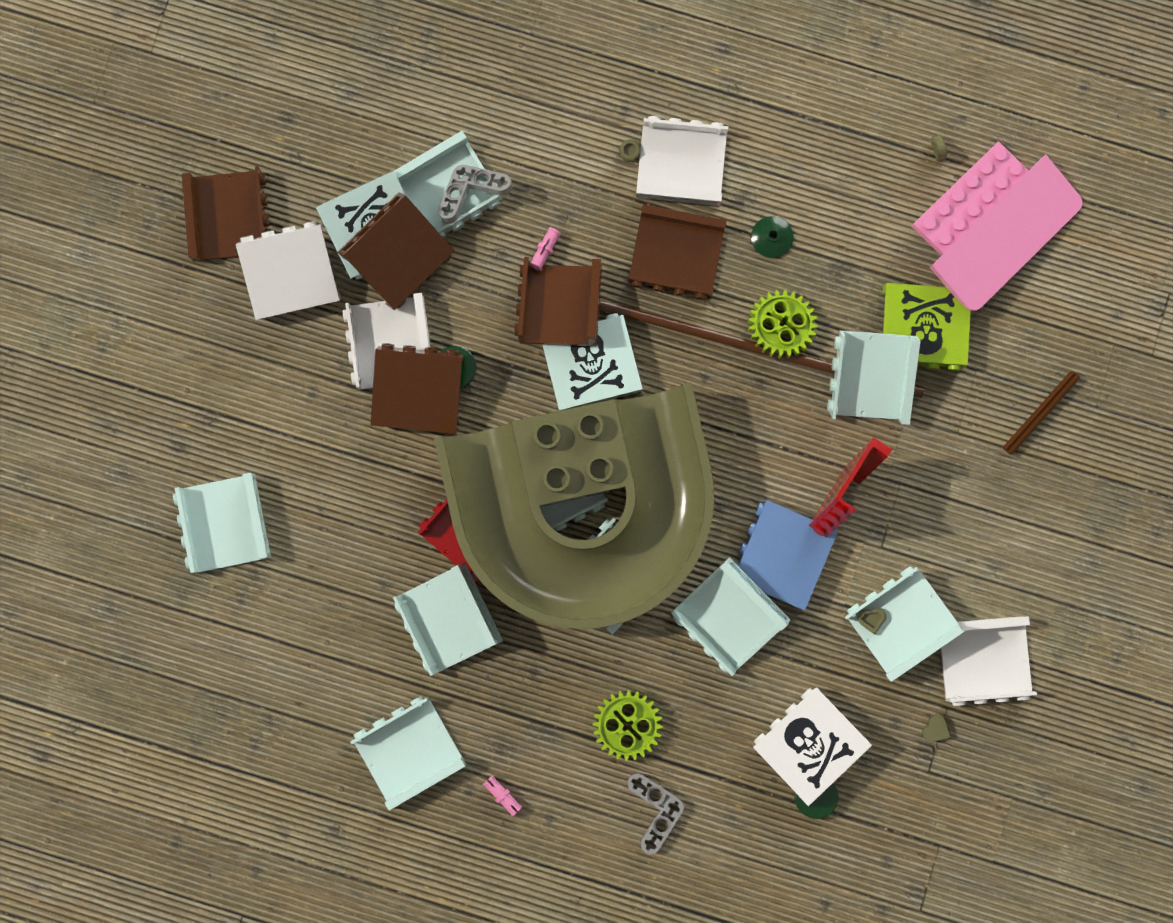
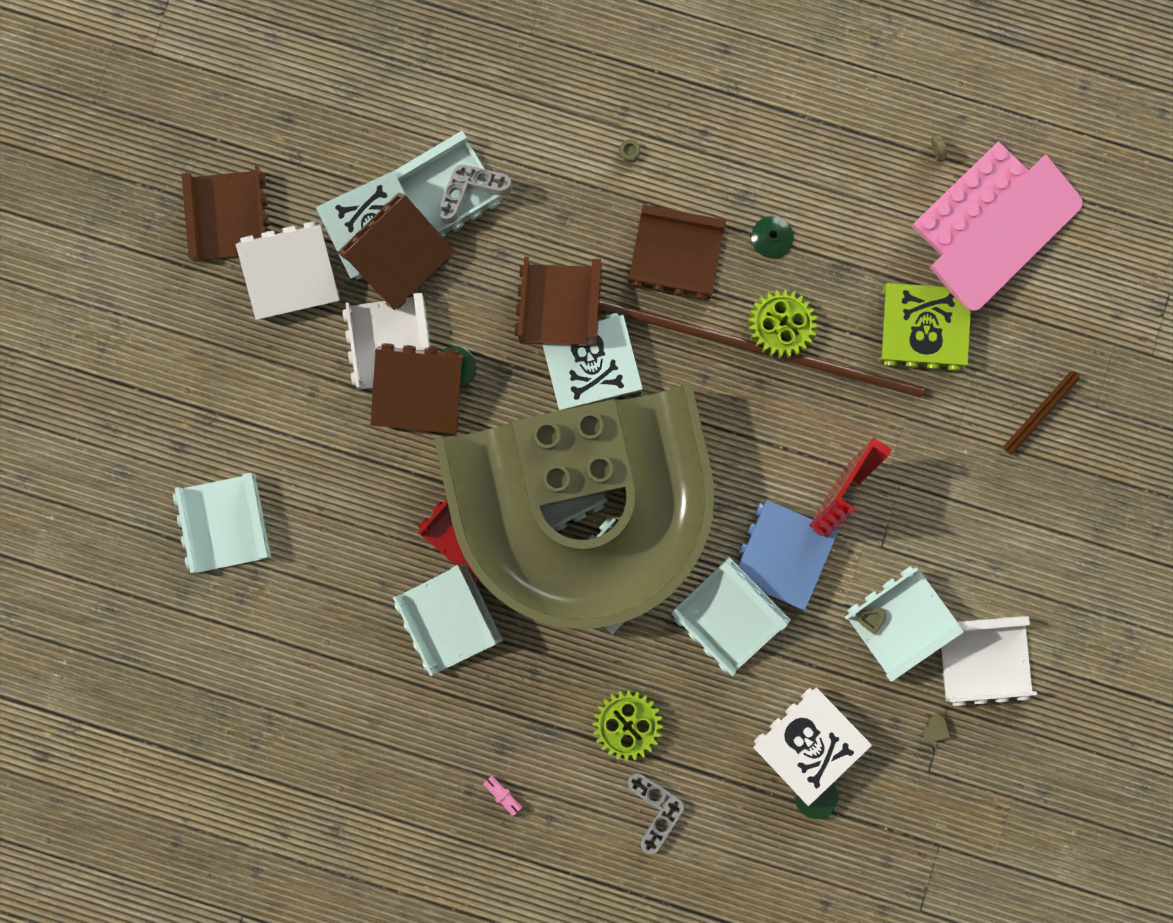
(408, 751): light aqua panel -> none
(545, 249): bright pink pin -> none
(681, 161): white panel -> none
(874, 375): light aqua panel -> none

